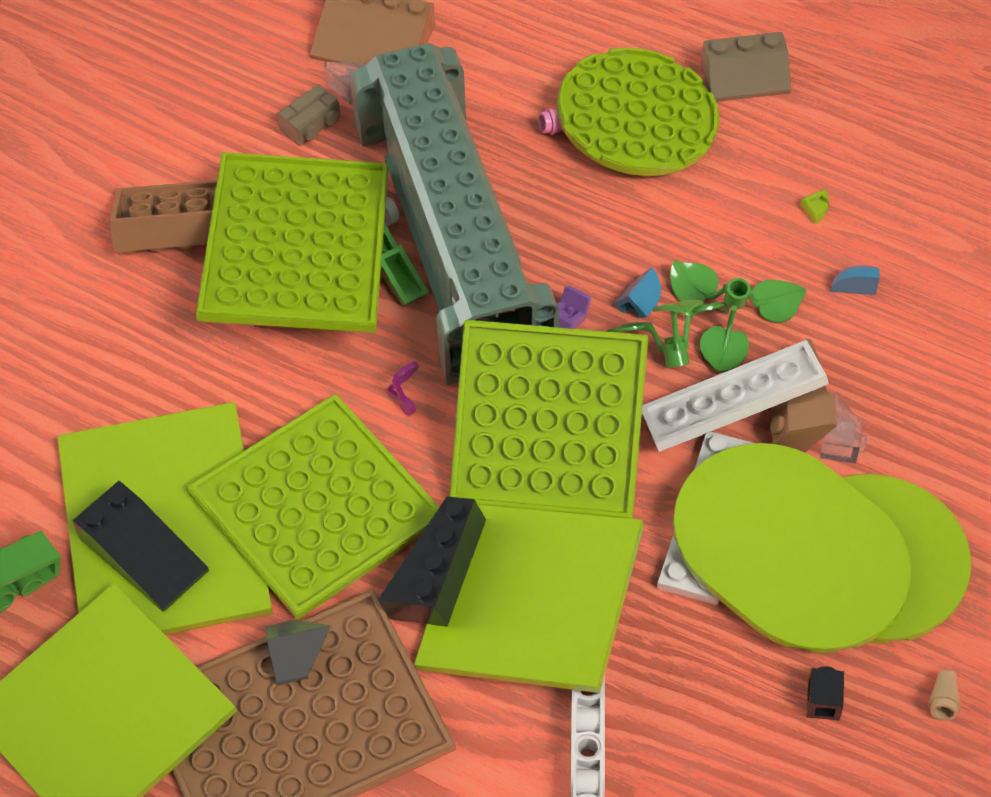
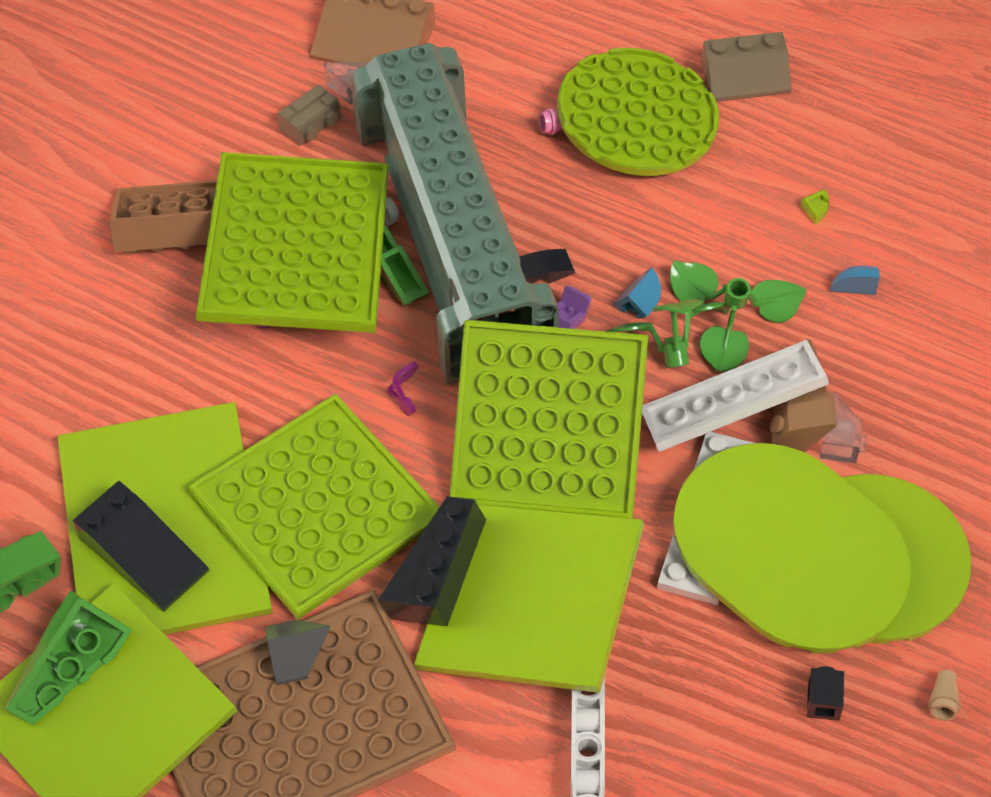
(70, 650): none -> bright green wedge
(548, 264): none -> black slope

